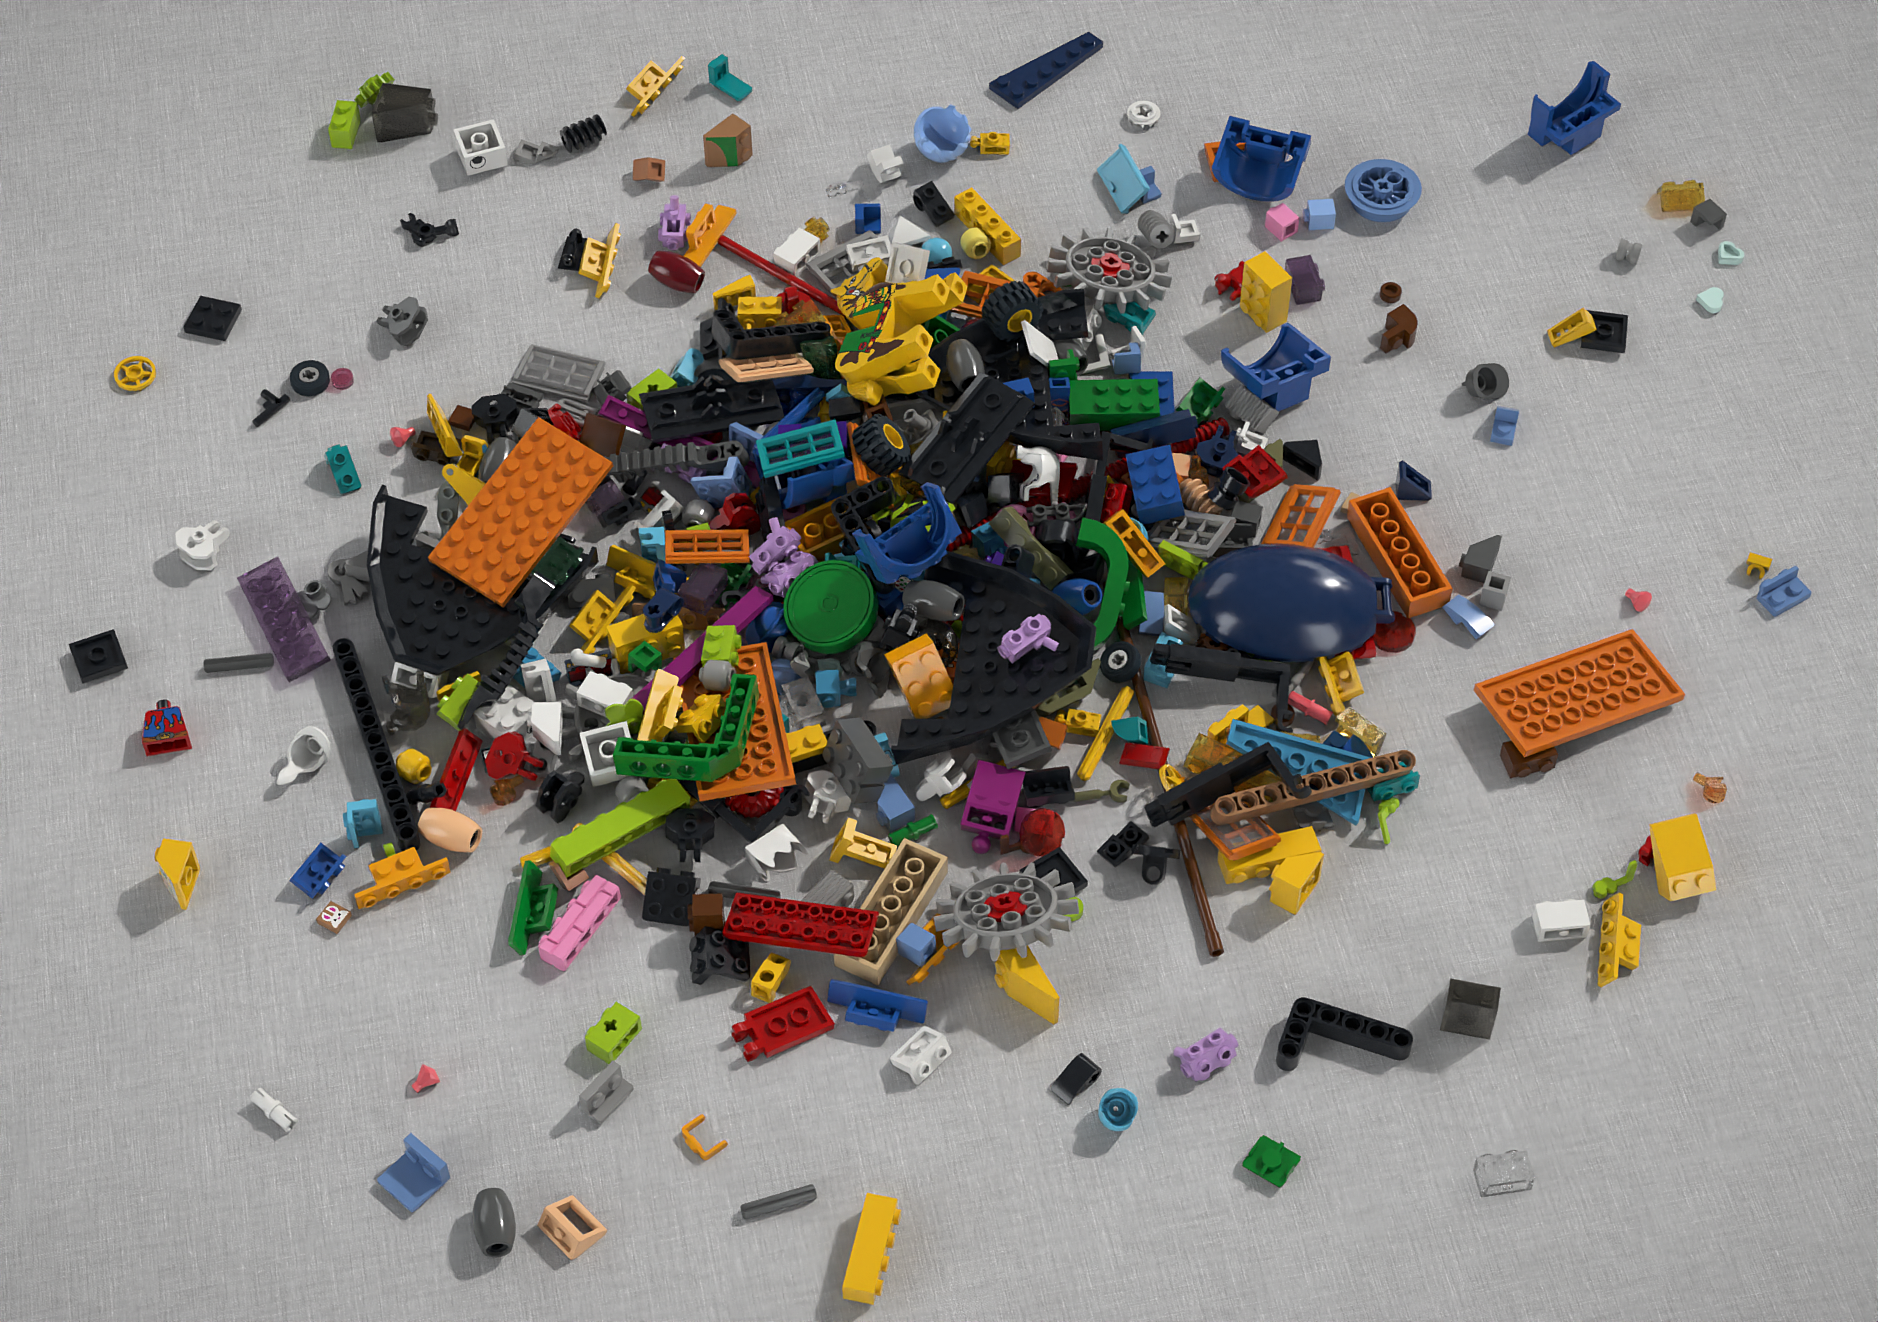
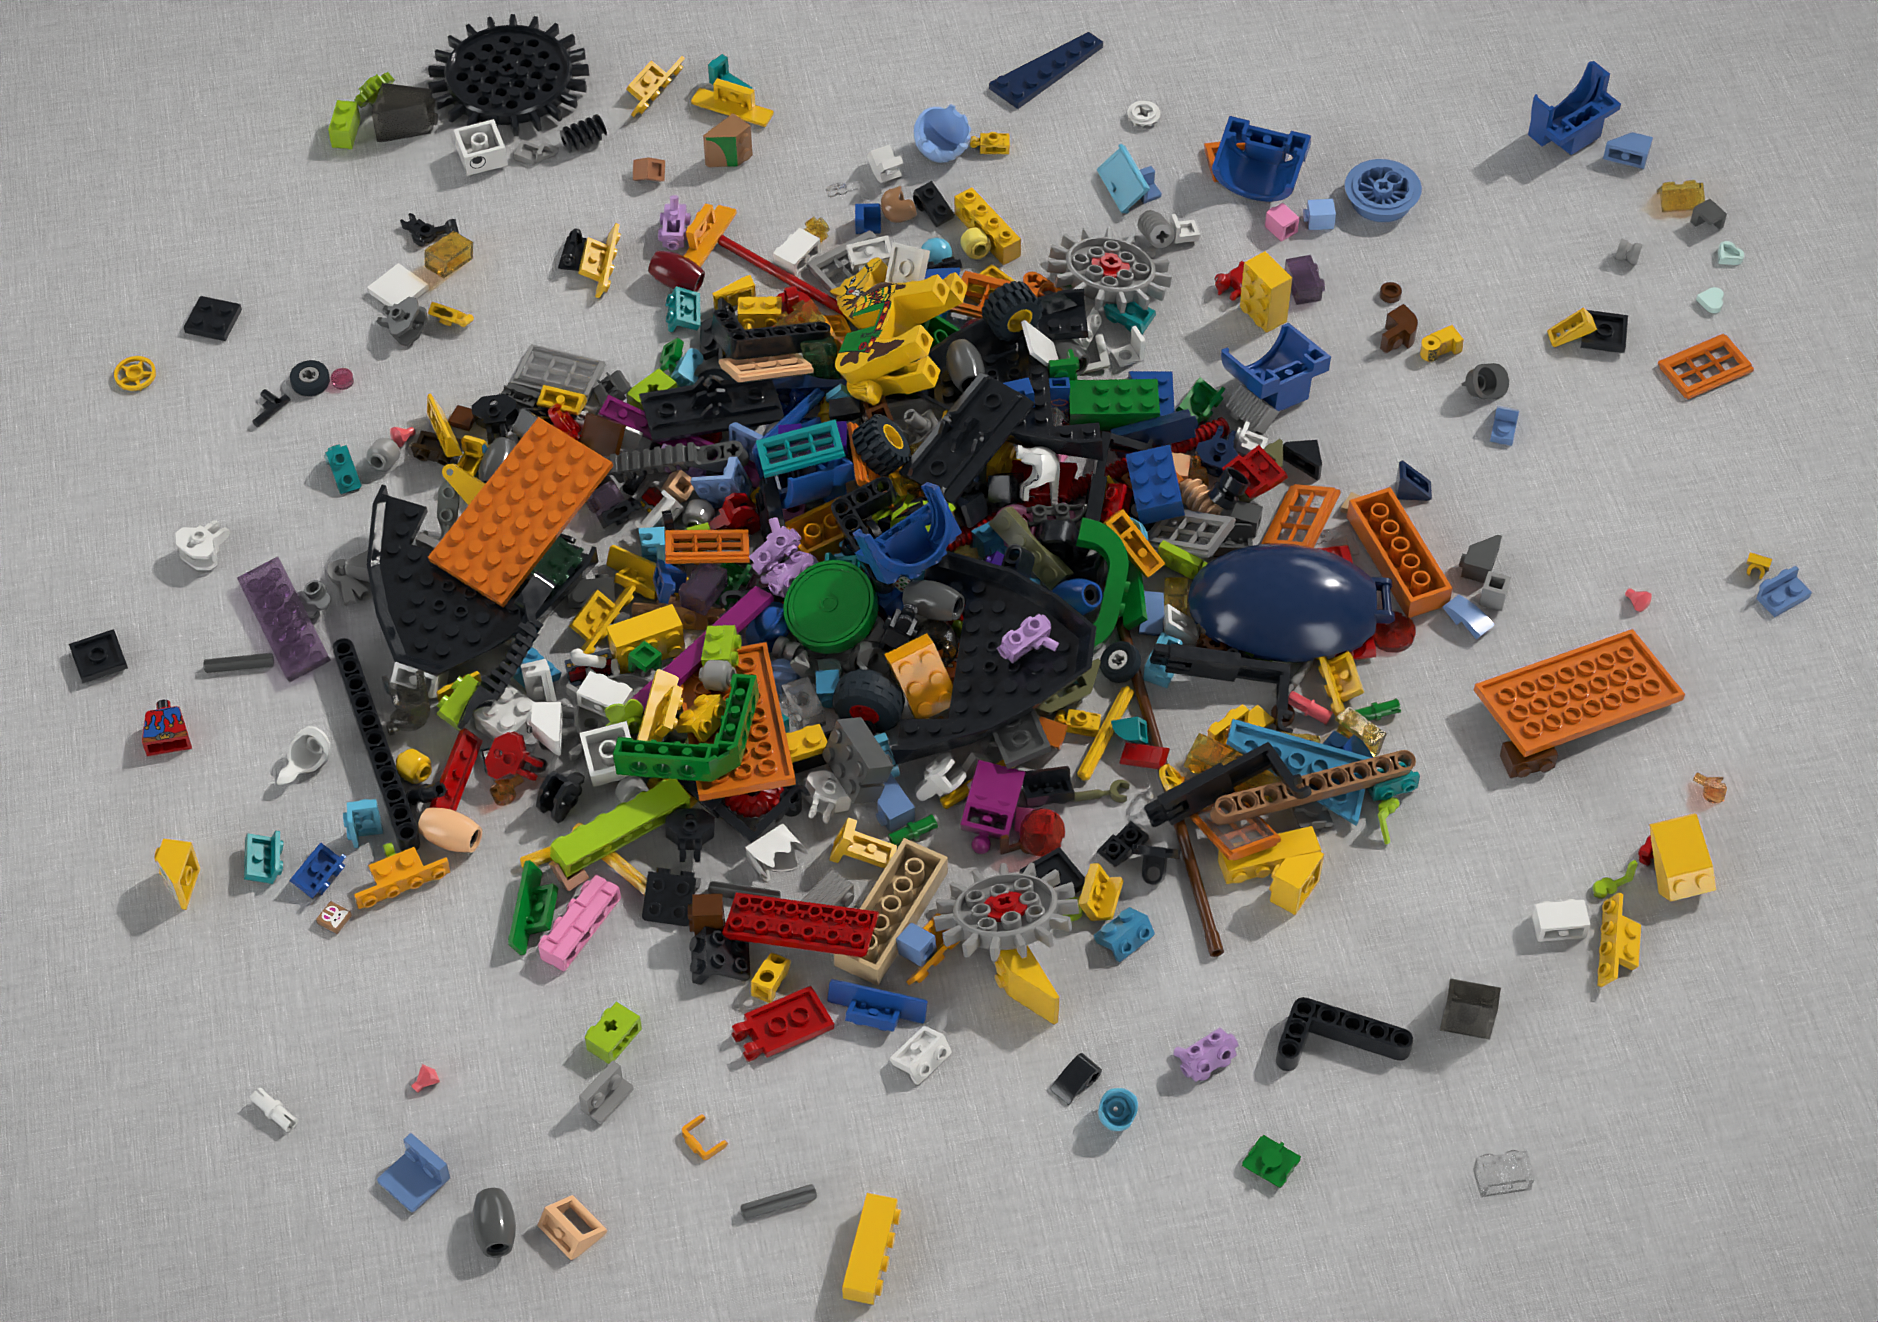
(263, 857): none -> teal bracket
(383, 454): none -> light grey head
(397, 285): none -> white tile
(448, 254): none -> clear yellow brick
(449, 315): none -> yellow piece
(508, 74): none -> black gear
(569, 400): none -> yellow slope
(661, 610): dark blue piece -> none
(671, 354): none -> green plate
(678, 486): none -> light nougat brick
(683, 309): none -> teal bracket
(733, 99): none -> yellow bracket
(870, 697): none -> black wheel
(897, 208): none -> medium nougat helmet
(907, 233): white slope -> none
(1100, 894): none -> yellow bracket
(1125, 933): none -> dark azure bracket
(1128, 361): medium blue panel -> none
(1380, 710): none -> green pin
(1441, 342): none -> yellow leg
(1629, 149): none -> medium blue slope
(1710, 383): none -> orange piece

